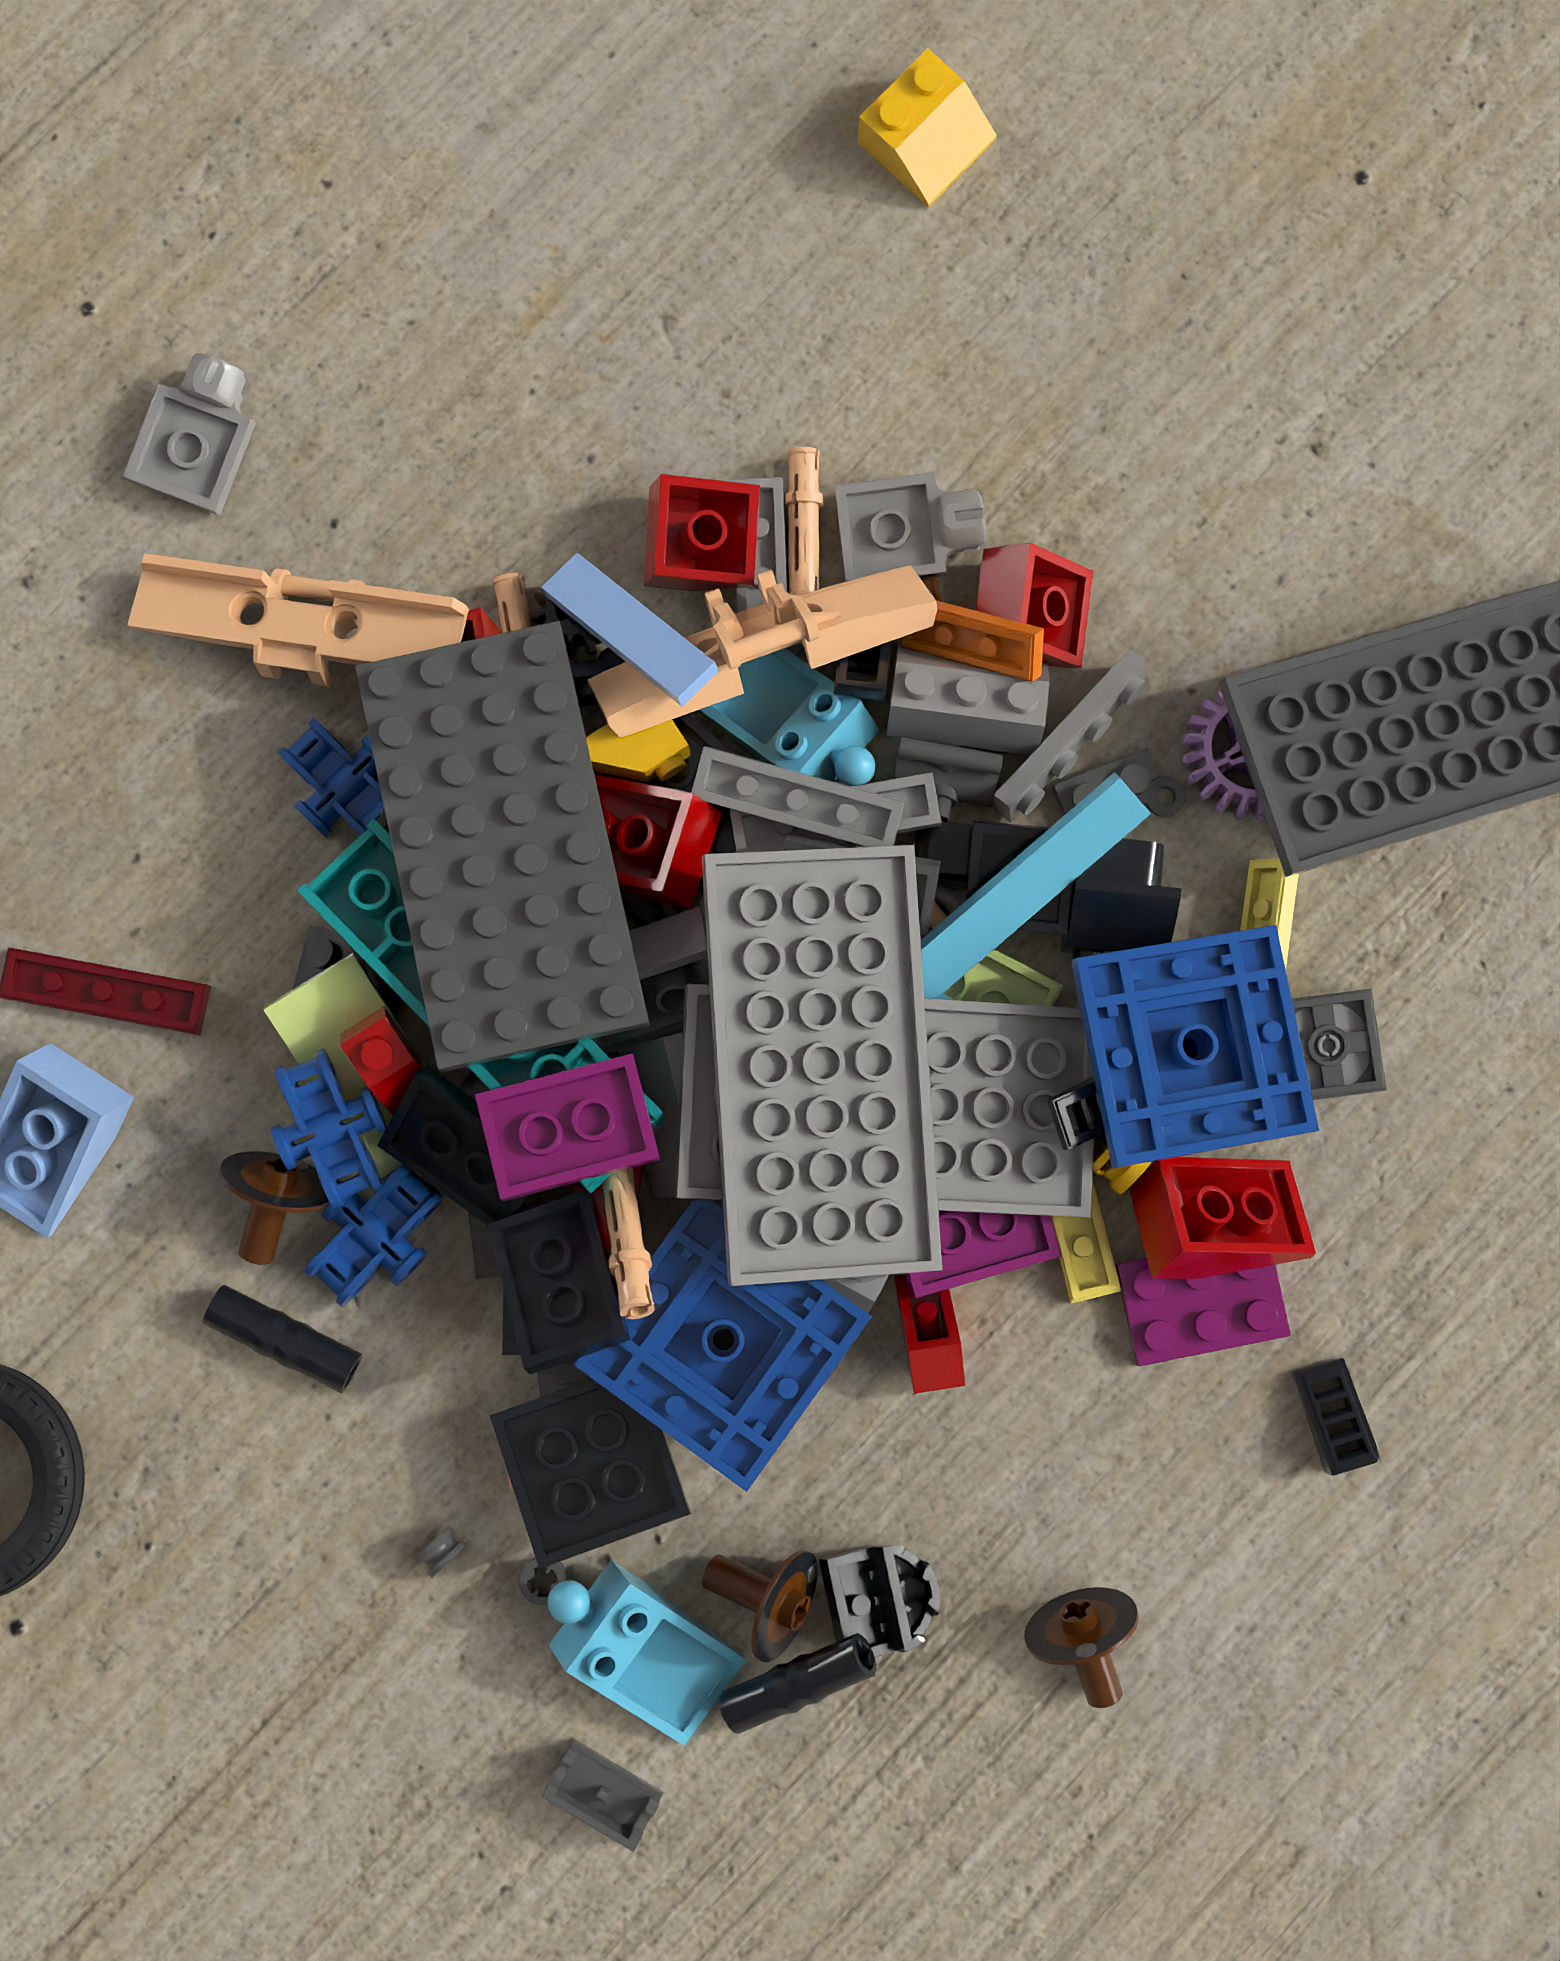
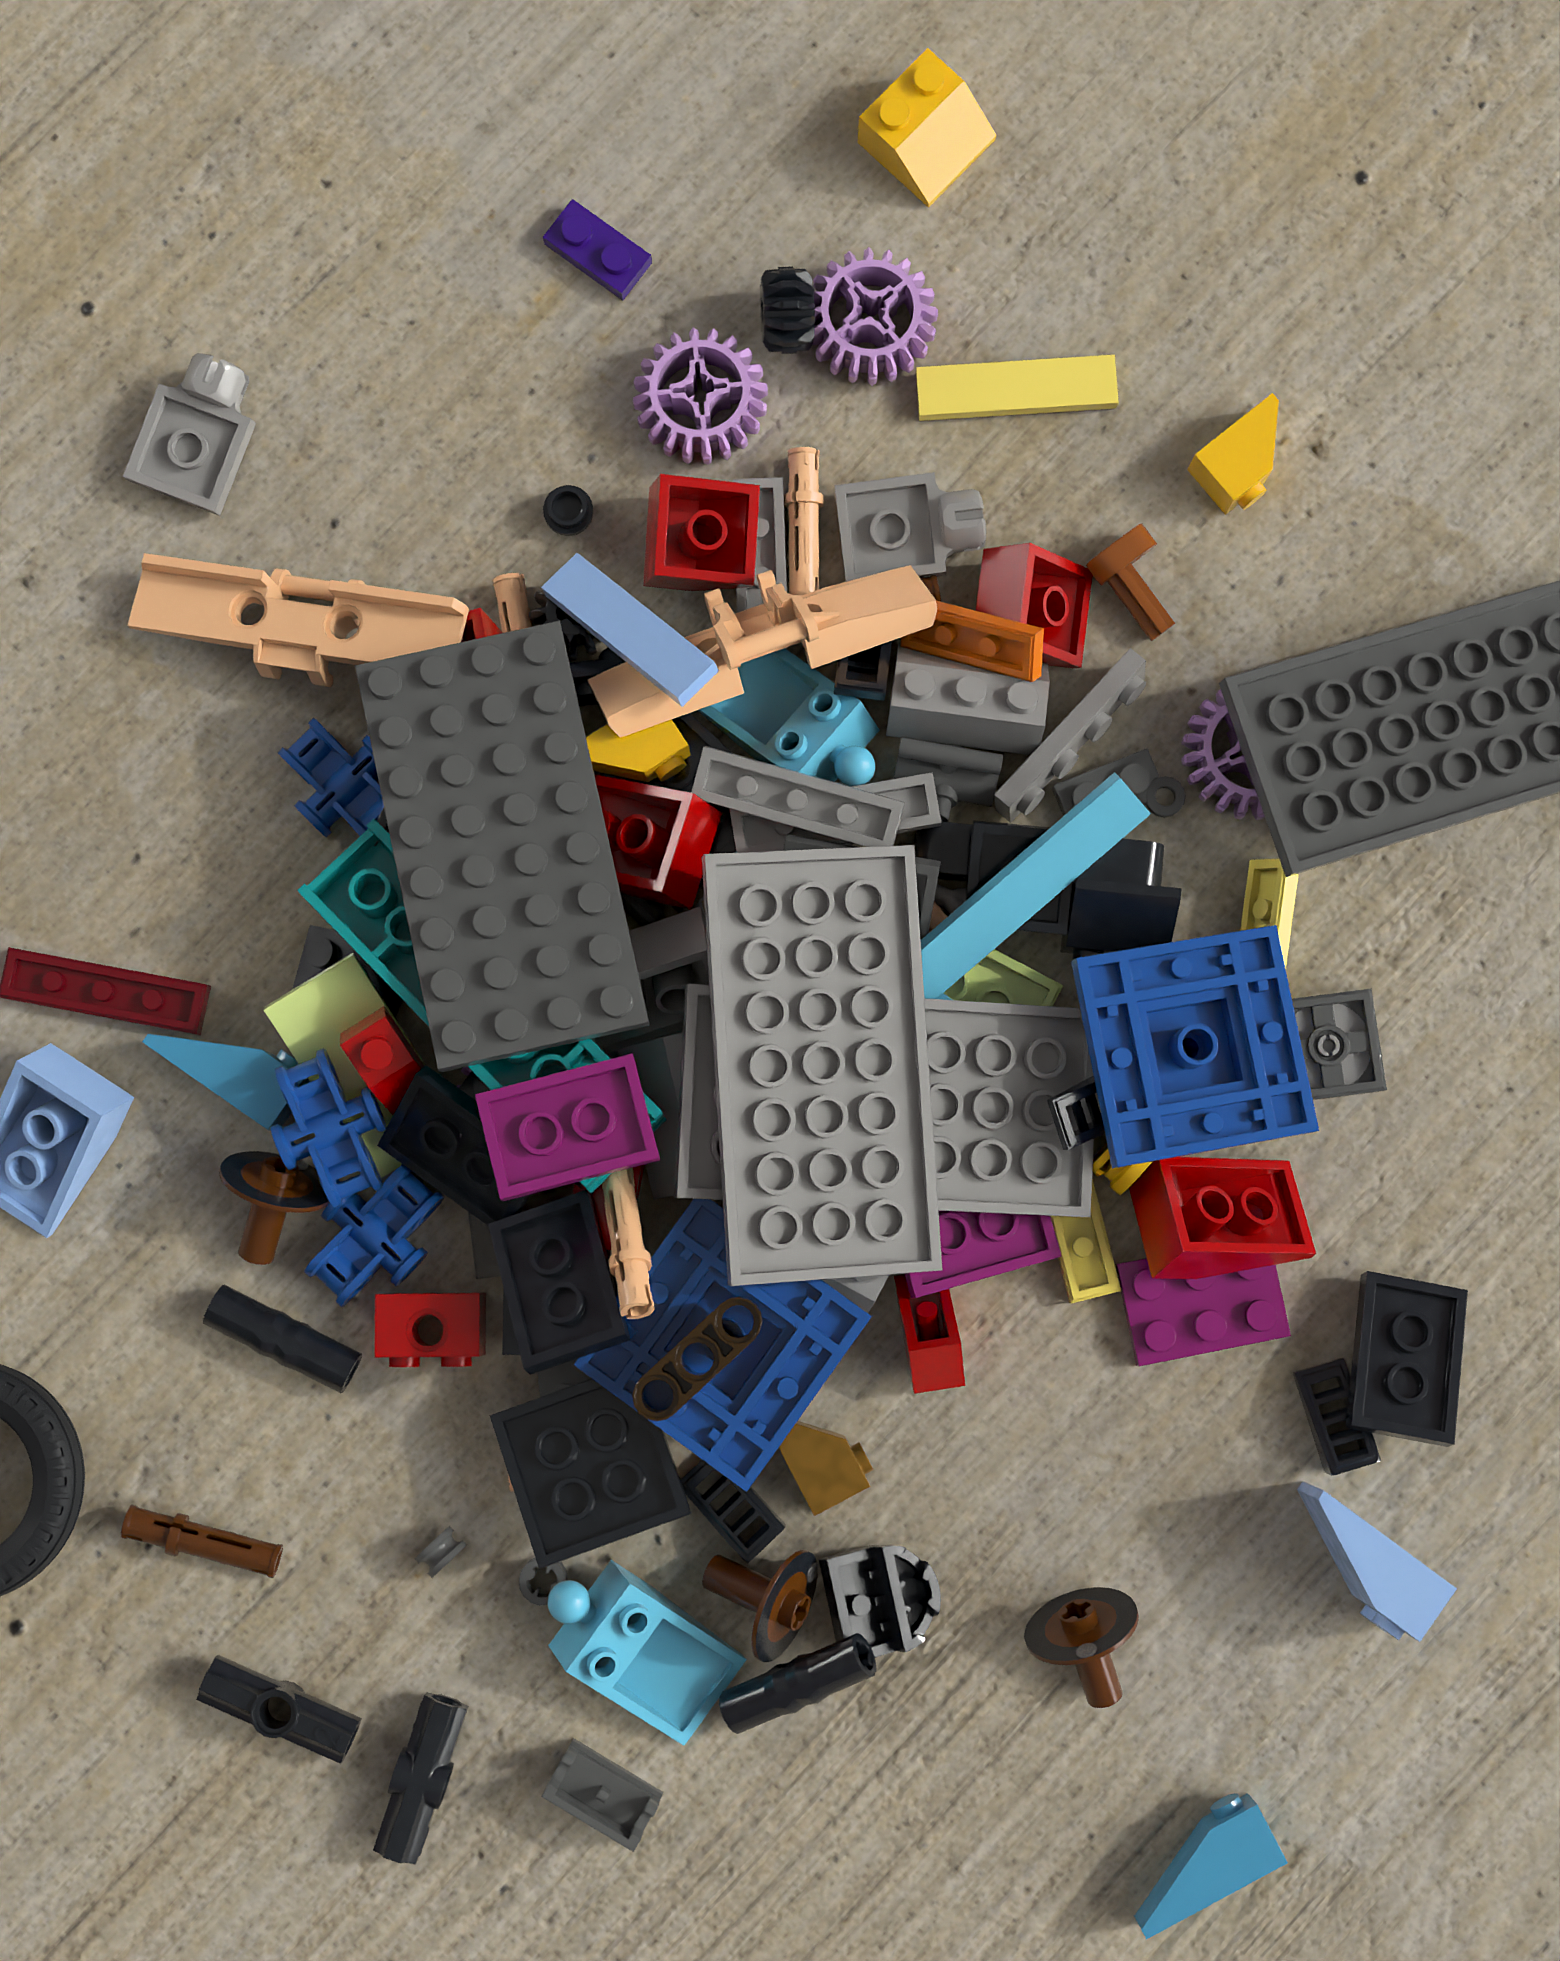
(183, 1536): none -> reddish brown pin
(234, 1073): none -> dark azure slope
(247, 1694): none -> black piece
(398, 1323): none -> red brick
(420, 1778): none -> black piece
(568, 510): none -> black plate
(597, 249): none -> dark purple plate
(679, 1377): none -> dark brown beam
(681, 396): none -> lavender gear
(754, 1545): none -> black slope
(787, 310): none -> black gear
(825, 1465): none -> pearl gold slope
(898, 289): none -> lavender gear
(1016, 387): none -> light yellow tile
(1116, 568): none -> dark orange piece
(1216, 1860): none -> dark azure slope
(1239, 458): none -> yellow slope
(1394, 1586): none -> light blue slope
(1407, 1359): none -> black plate

